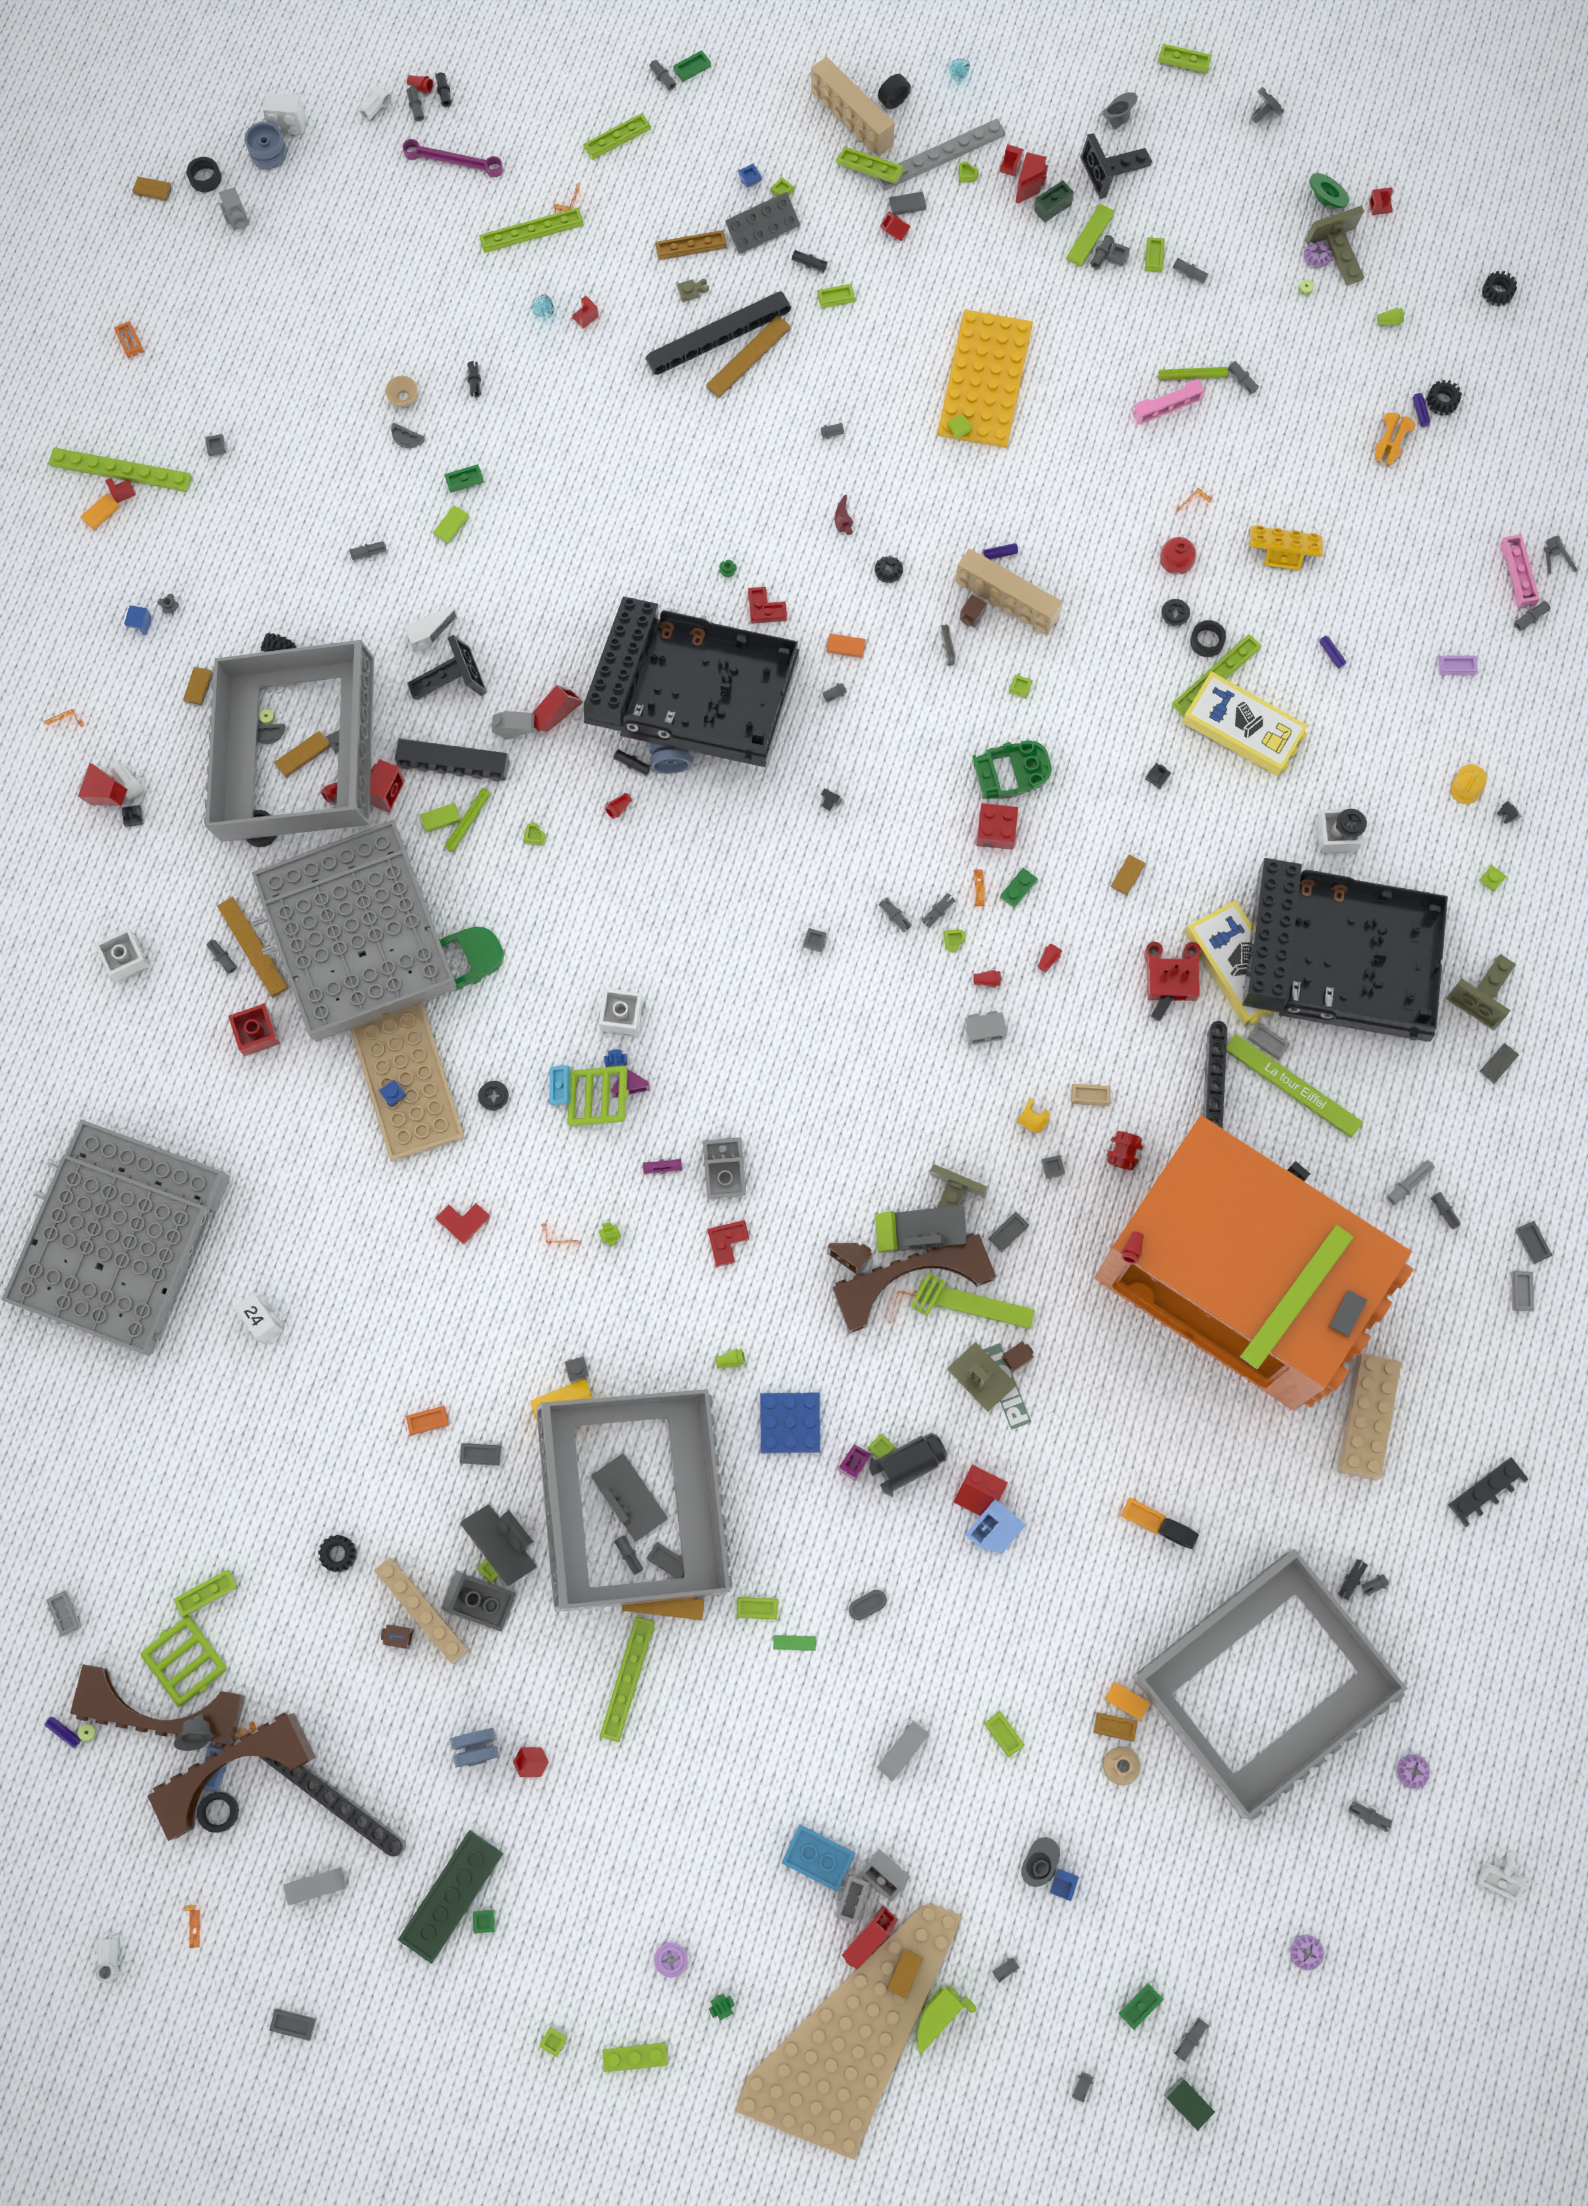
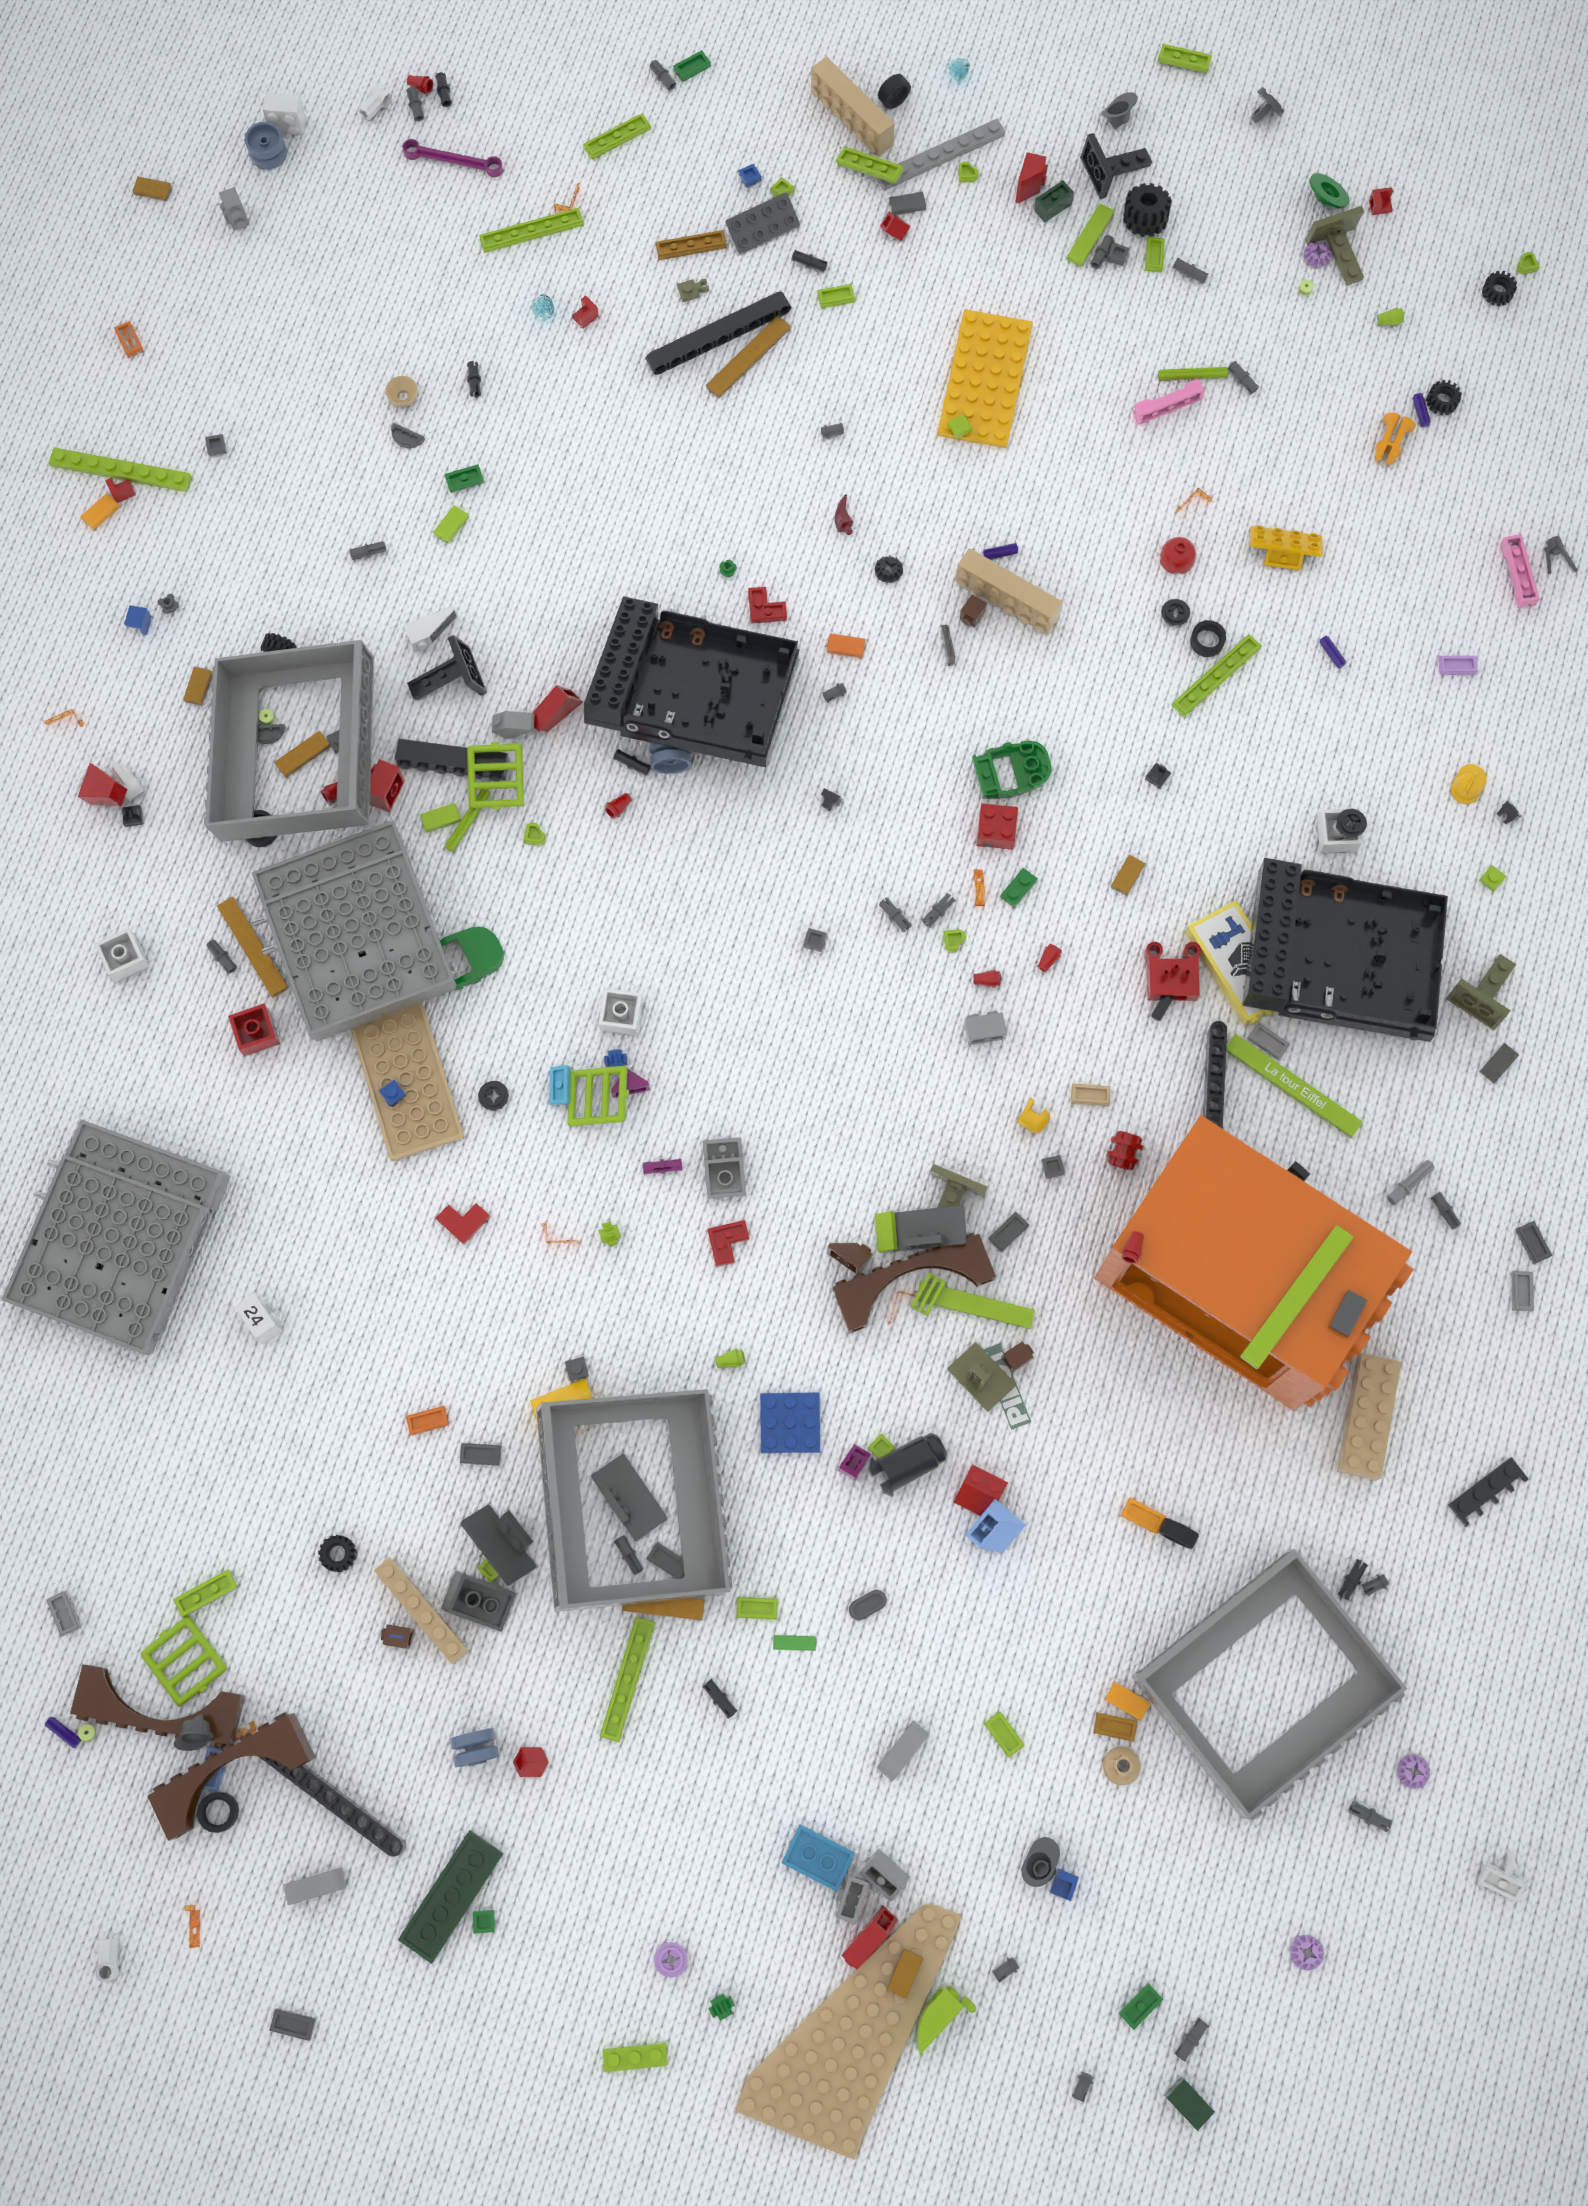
(199, 164): black tyre -> none
(473, 785): none -> lime bar
(553, 2041): lime plate -> none
(720, 1698): none -> black pin
(1012, 160): red panel -> none
(1020, 686): lime tile -> none
(1147, 209): none -> black wheel
(1245, 724): brick -> none
(1528, 264): none -> lime tile
(1532, 615): dark grey pin -> none

